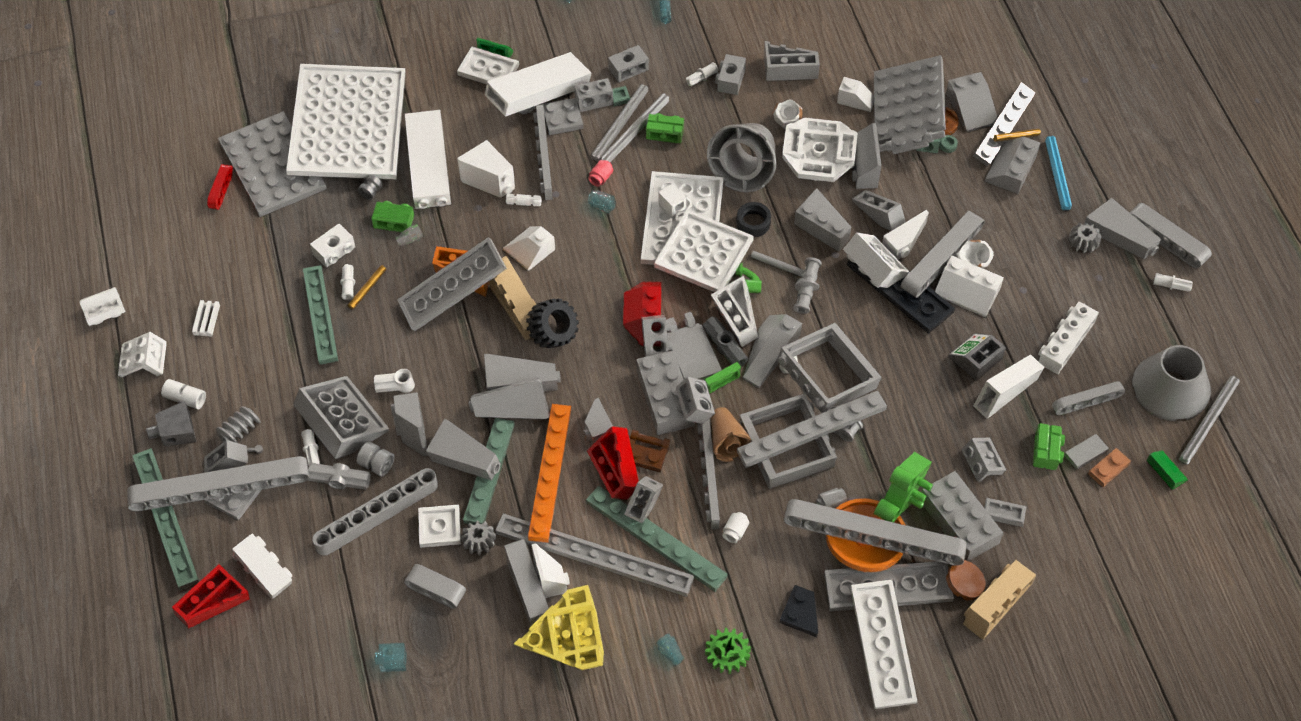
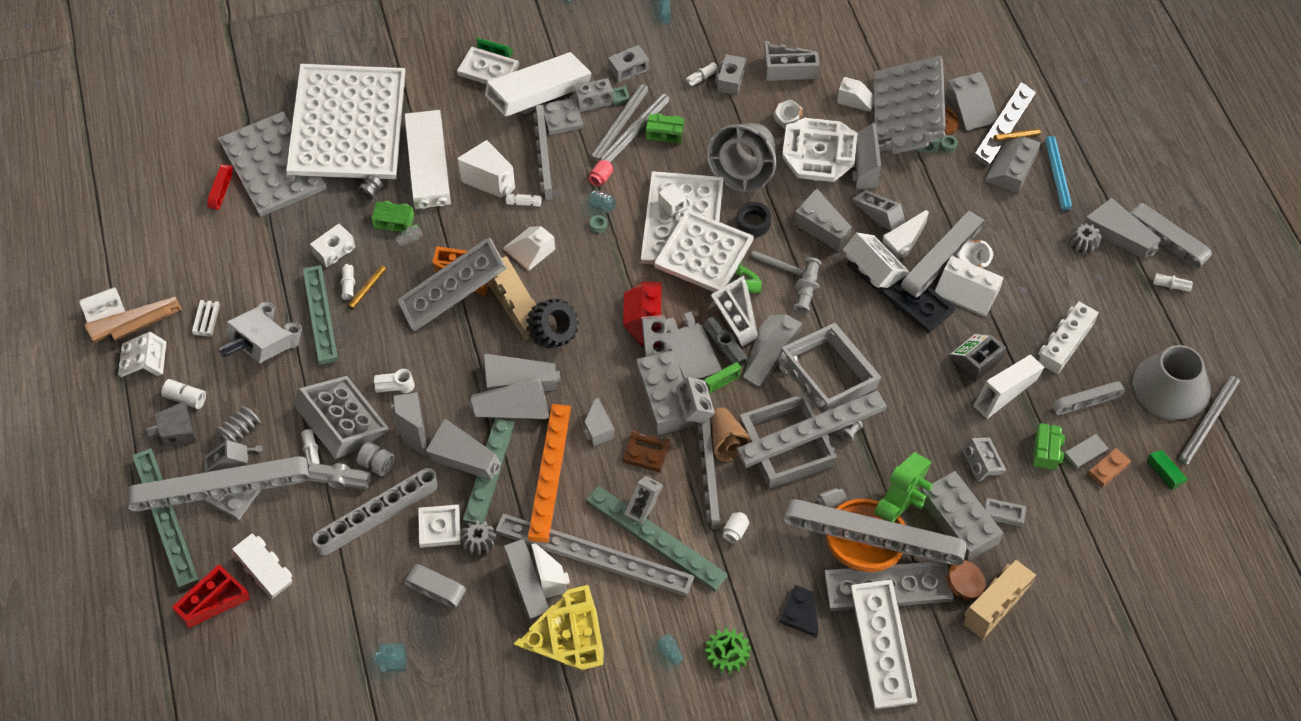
(131, 321): none -> medium nougat wedge
(259, 335): none -> light grey piece
(598, 224): none -> sand green tile
(615, 462): red wedge -> none

